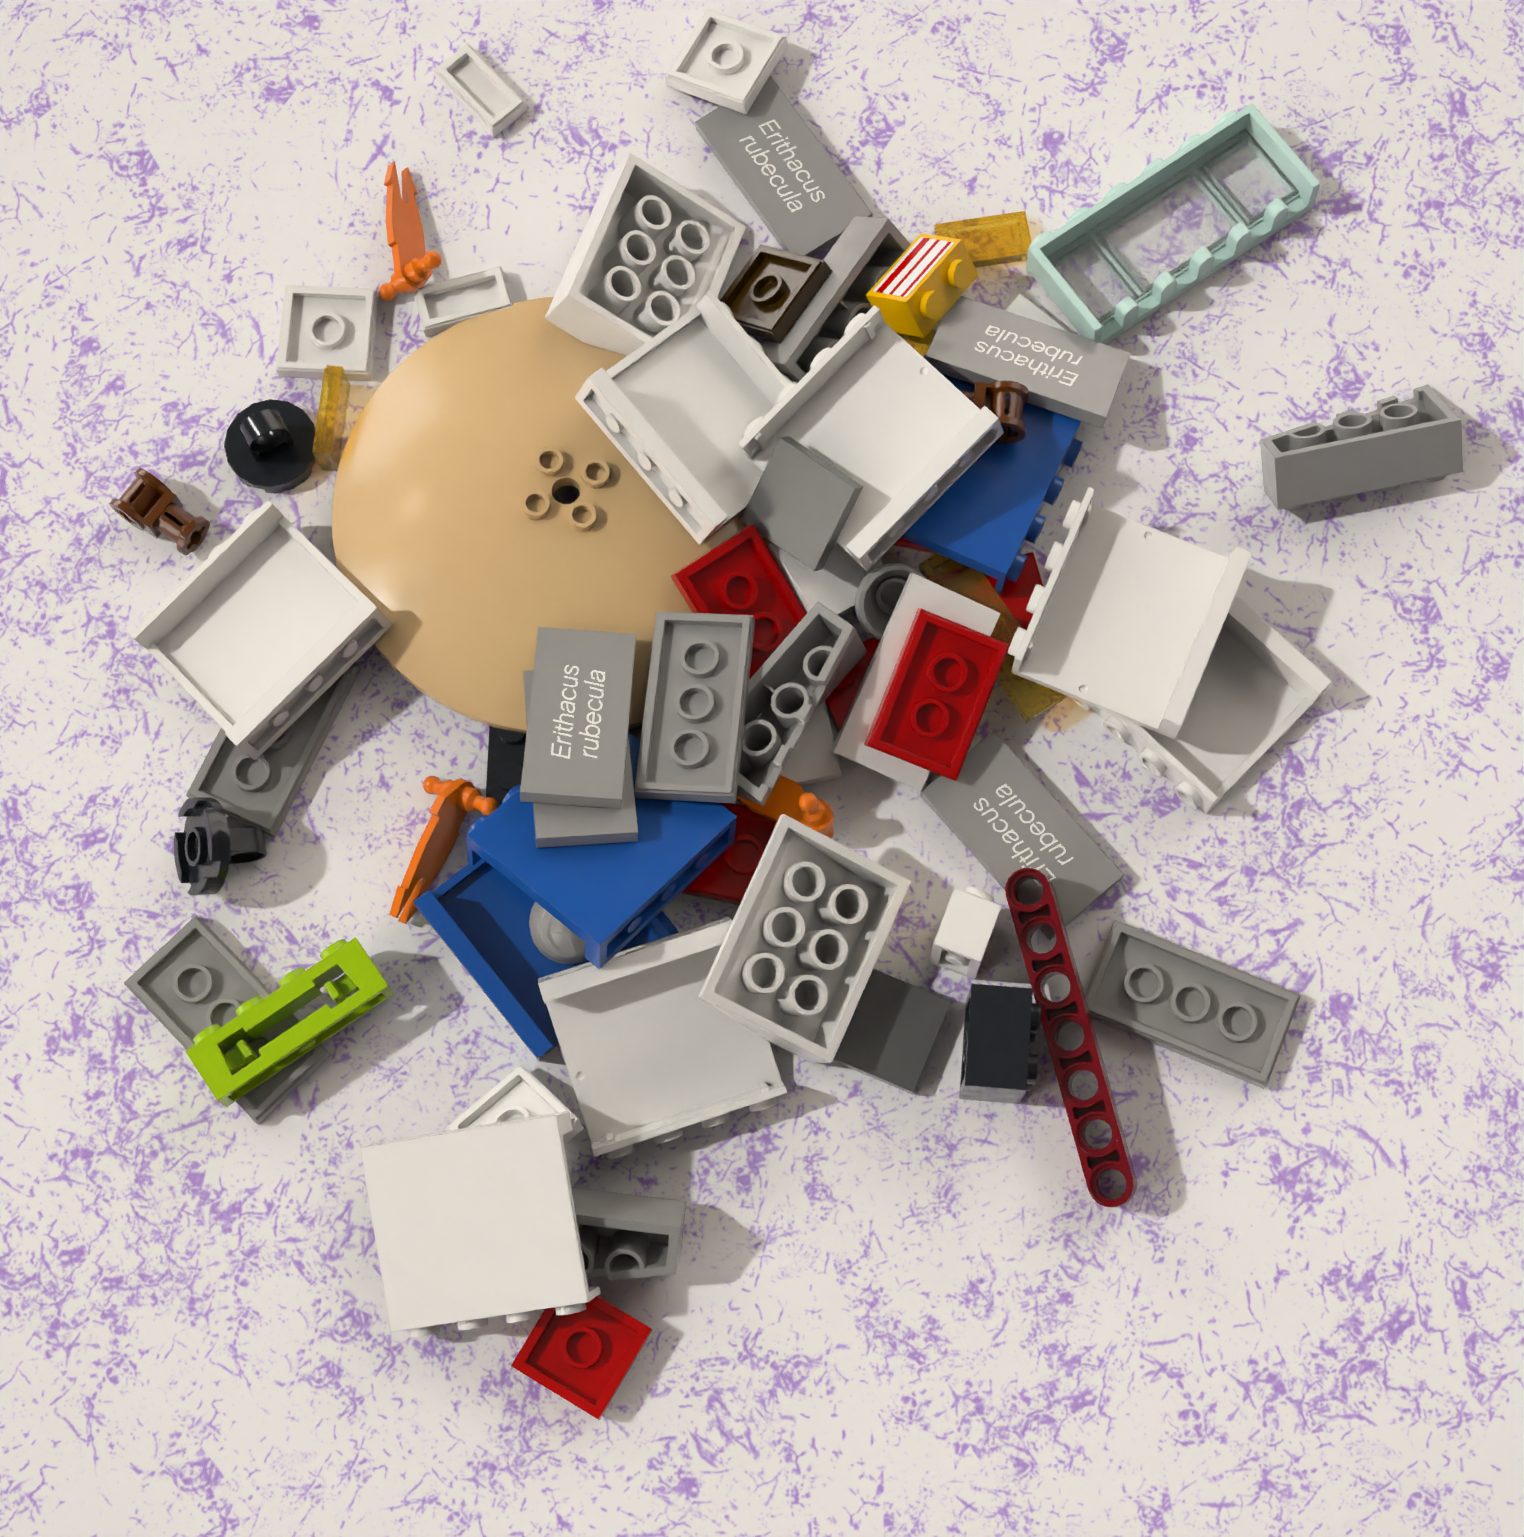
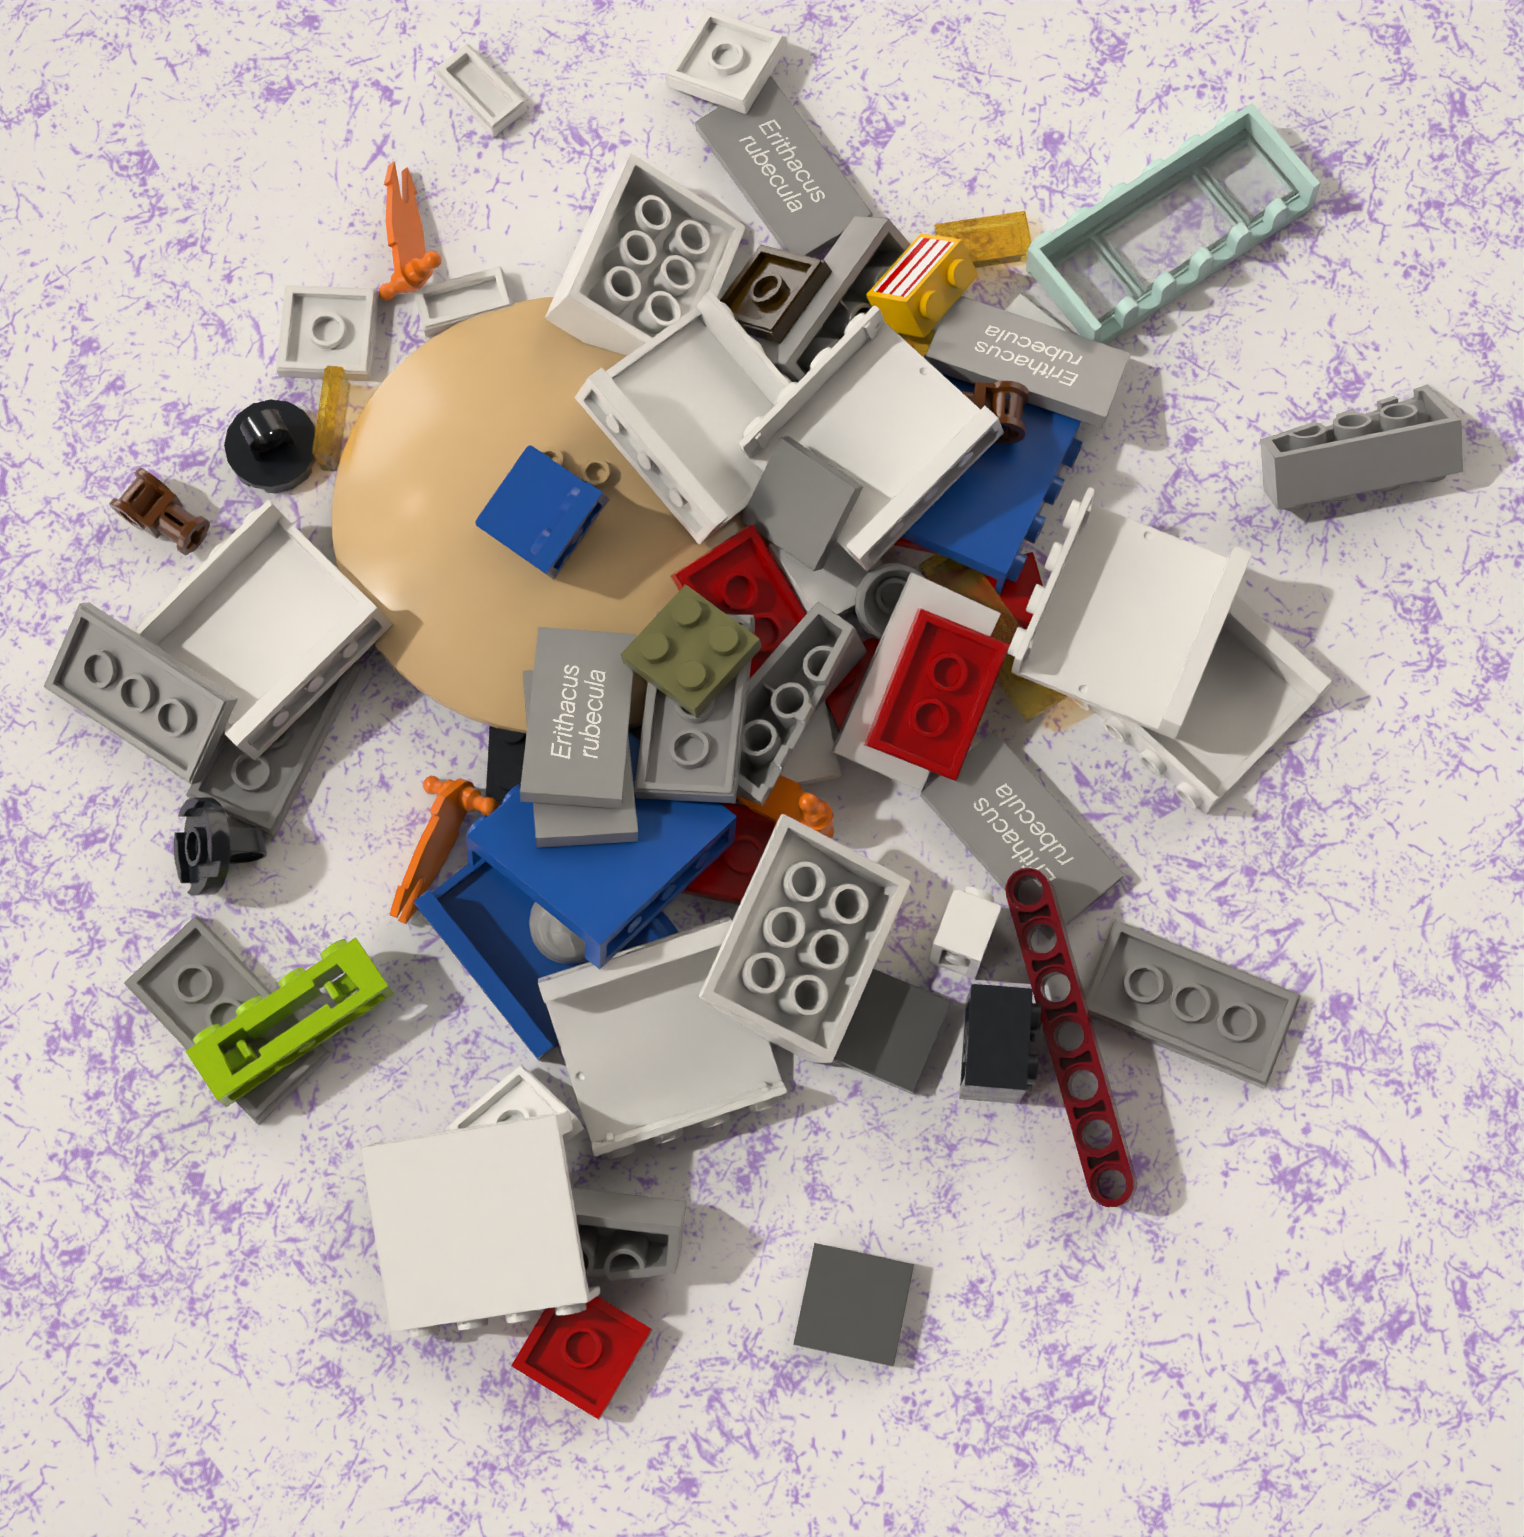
(140, 692): none -> light grey tile
(541, 511): none -> blue bracket
(691, 651): none -> olive plate
(853, 1304): none -> dark grey tile

